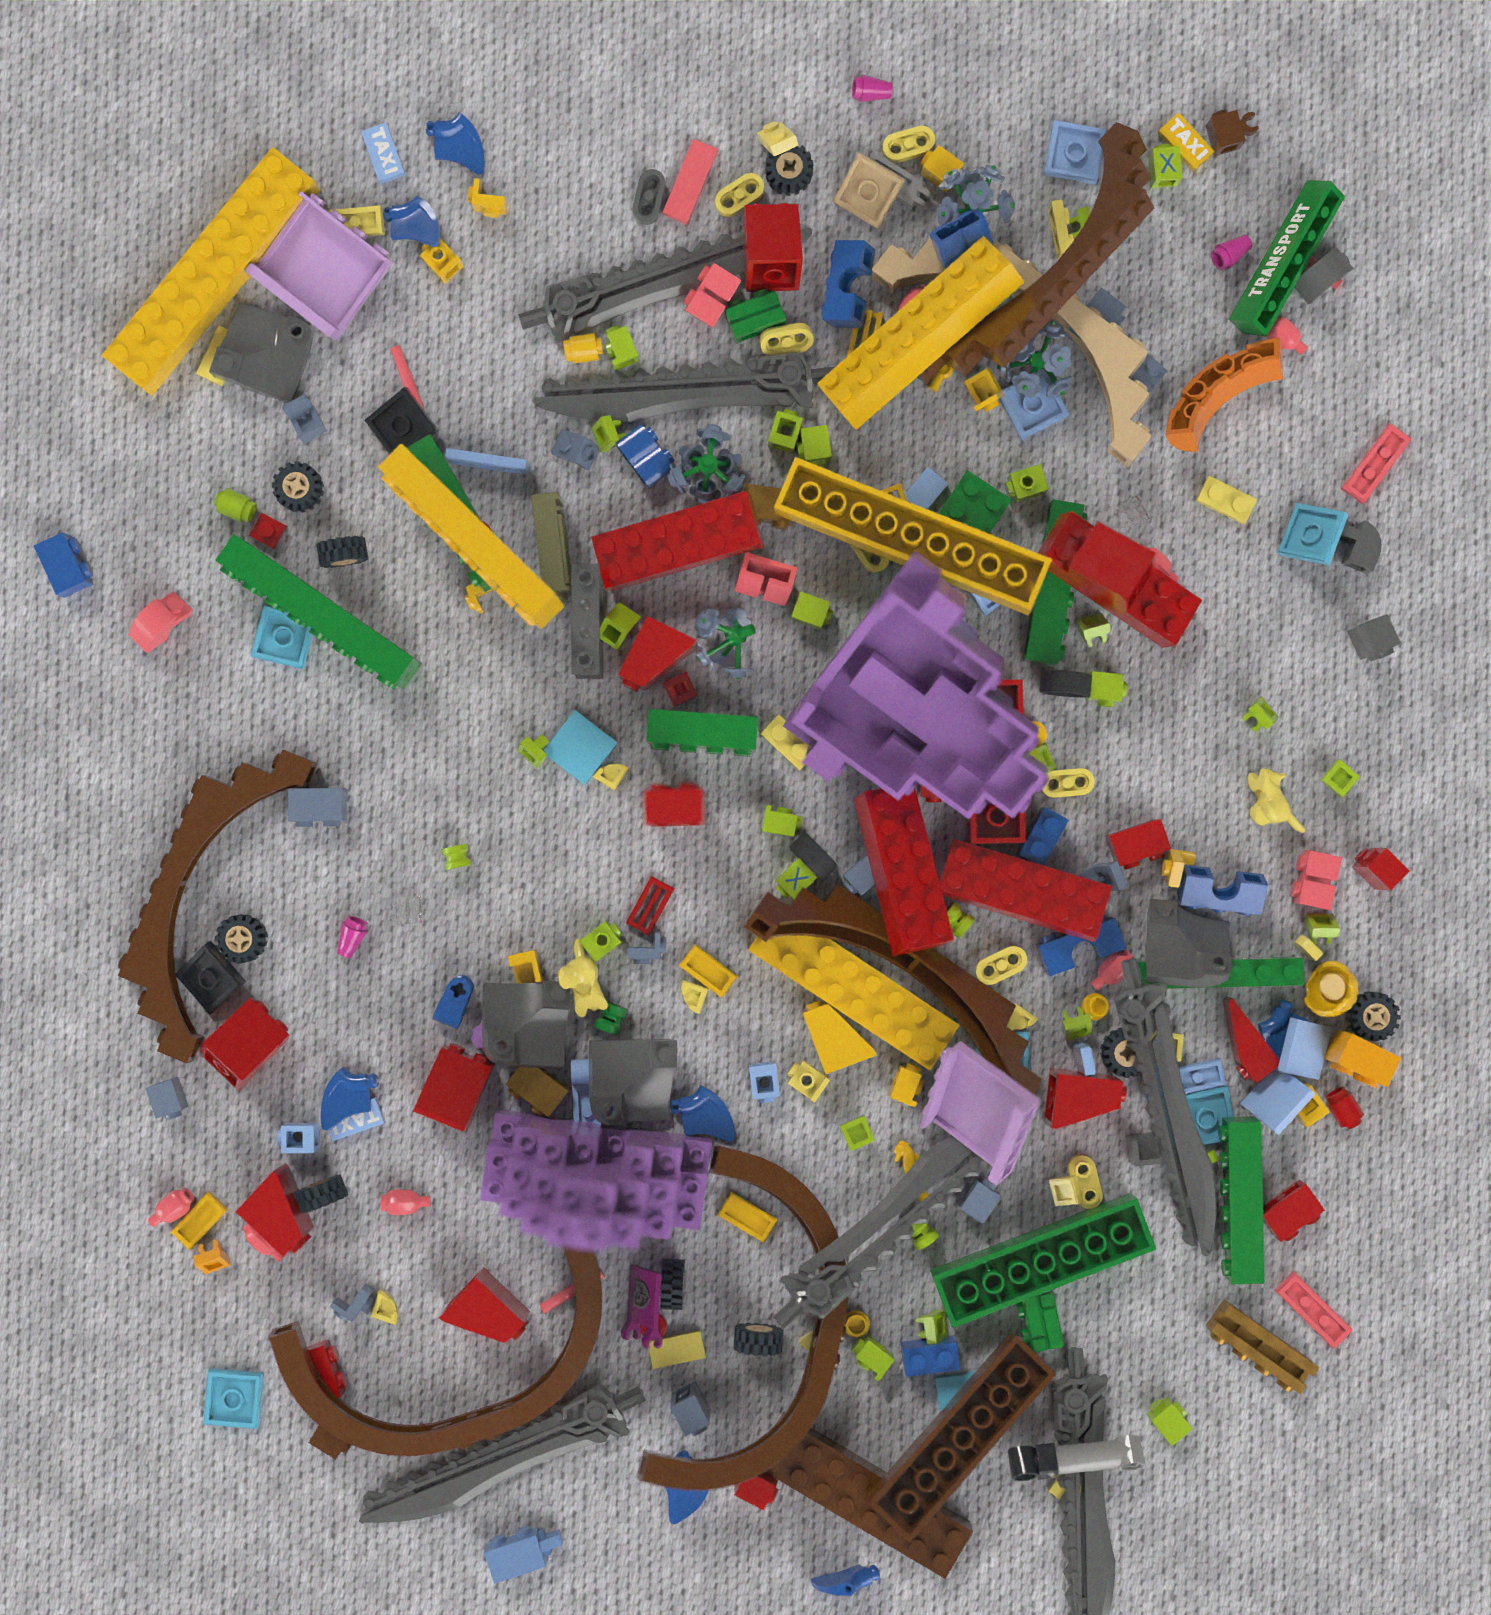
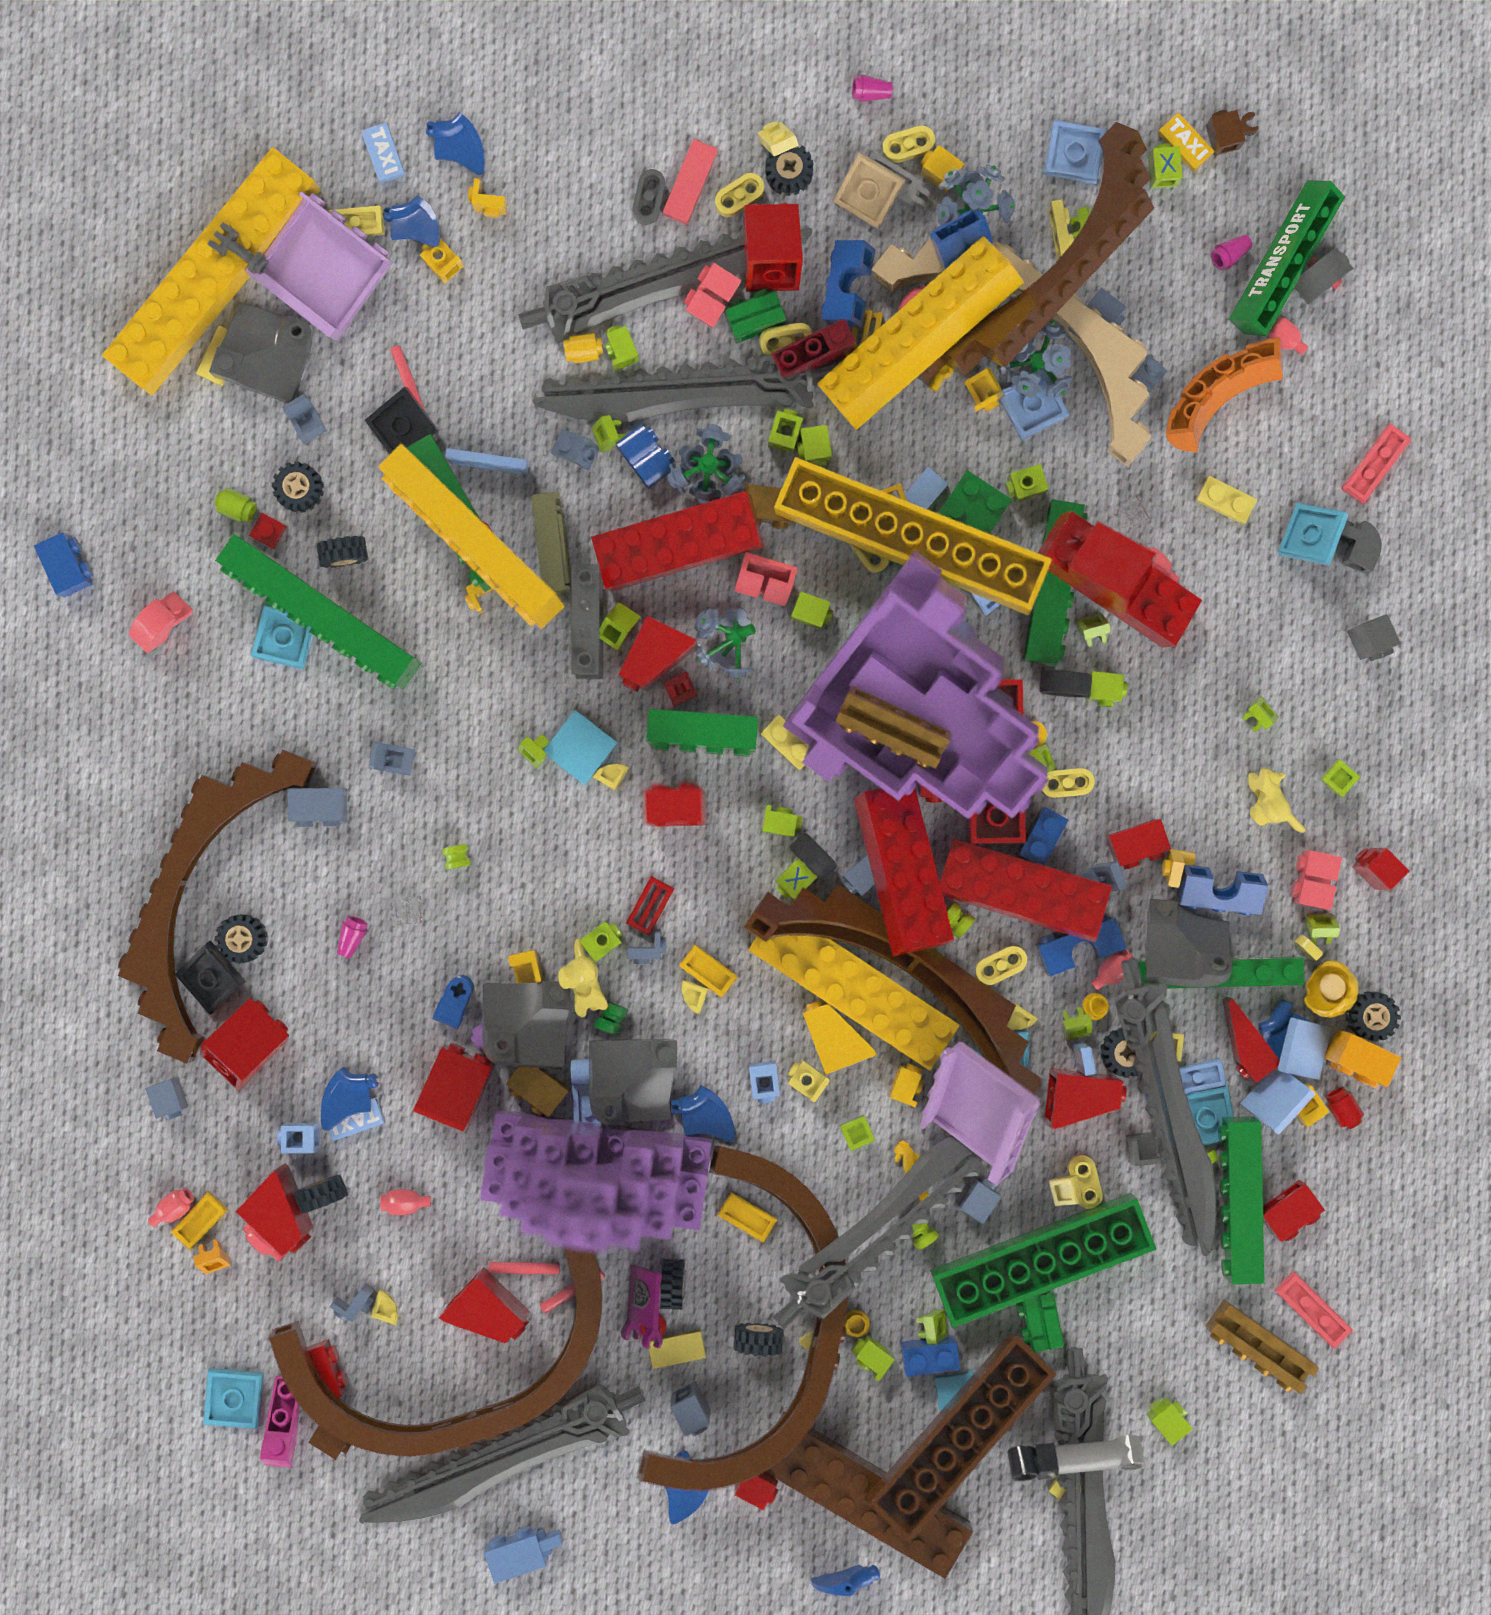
(257, 262): none -> dark grey hinge
(281, 1427): none -> dark pink slope
(391, 758): none -> sand blue bracket
(524, 1268): none -> coral piece
(816, 350): none -> dark red slope
(893, 727): none -> pearl gold brick

